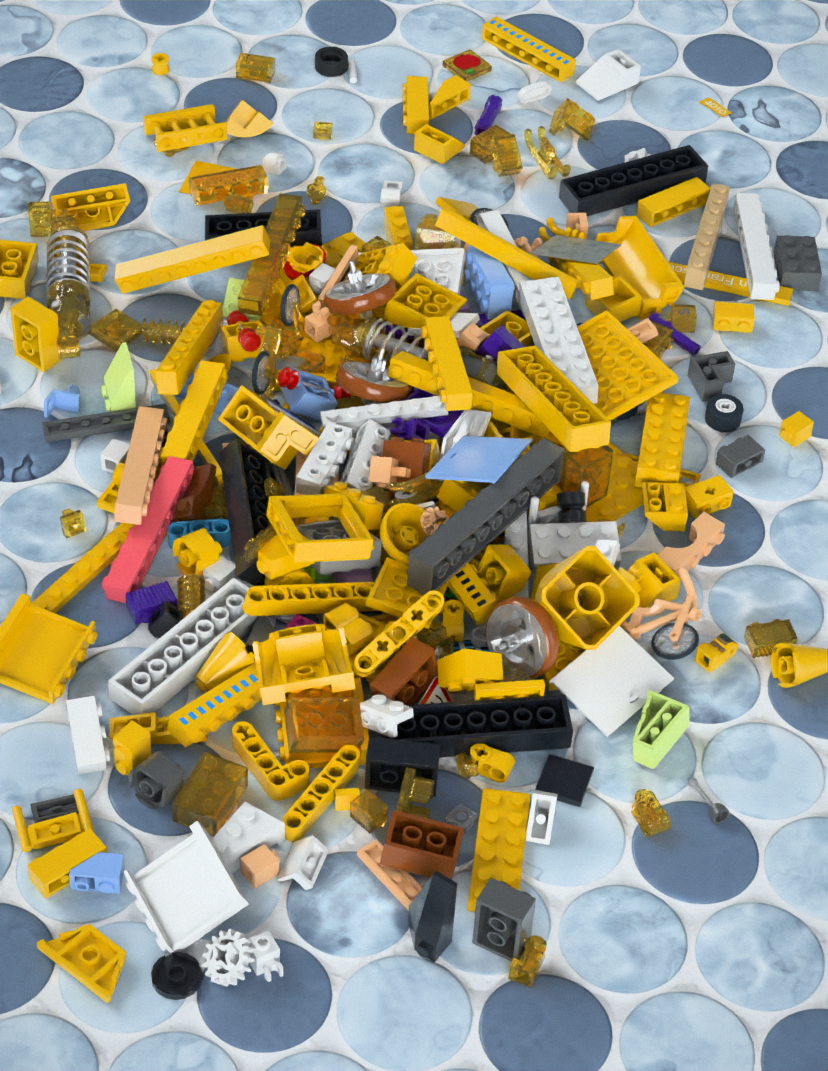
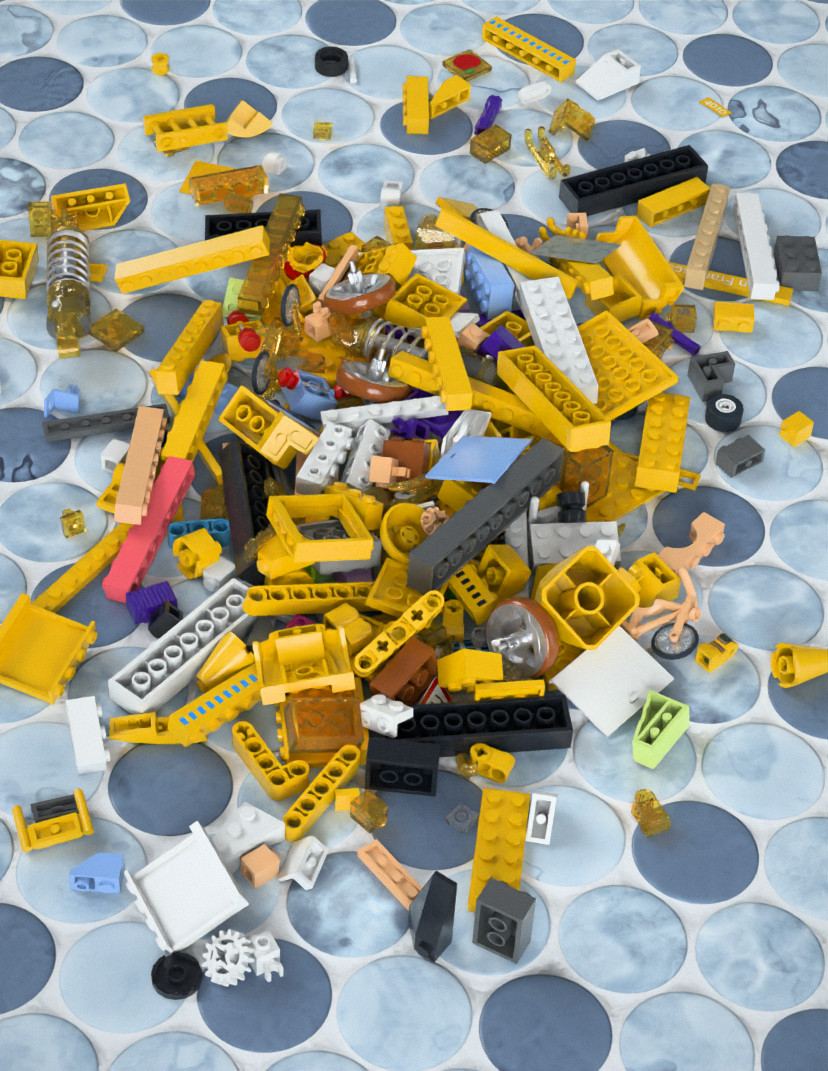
(35, 333): yellow brick -> none
(52, 870): yellow brick -> none
(88, 958): yellow wing -> none
(119, 382): yellowish green slope -> none
(131, 747): yellow brick -> none
(156, 780): dark grey brick -> none
(161, 331): clear yellow piece -> none
(190, 593): clear yellow piece -> none
(198, 494): reddish brown slope -> none
(210, 793): clear yellow brick -> none
(255, 67): clear yellow brick -> none
(316, 192): clear yellow piece -> none
(416, 790): clear yellow panel -> none
(421, 845): dark orange brick -> none
(436, 144): yellow slope -> none
(506, 155): clear yellow brick -> none
(527, 969): clear yellow leg -> none
(566, 779): black tile -> none
(665, 505): yellow slope -> none
(708, 496): yellow brick -> none
(717, 811): dark grey hinge -> none
(765, 636): clear yellow brick -> none

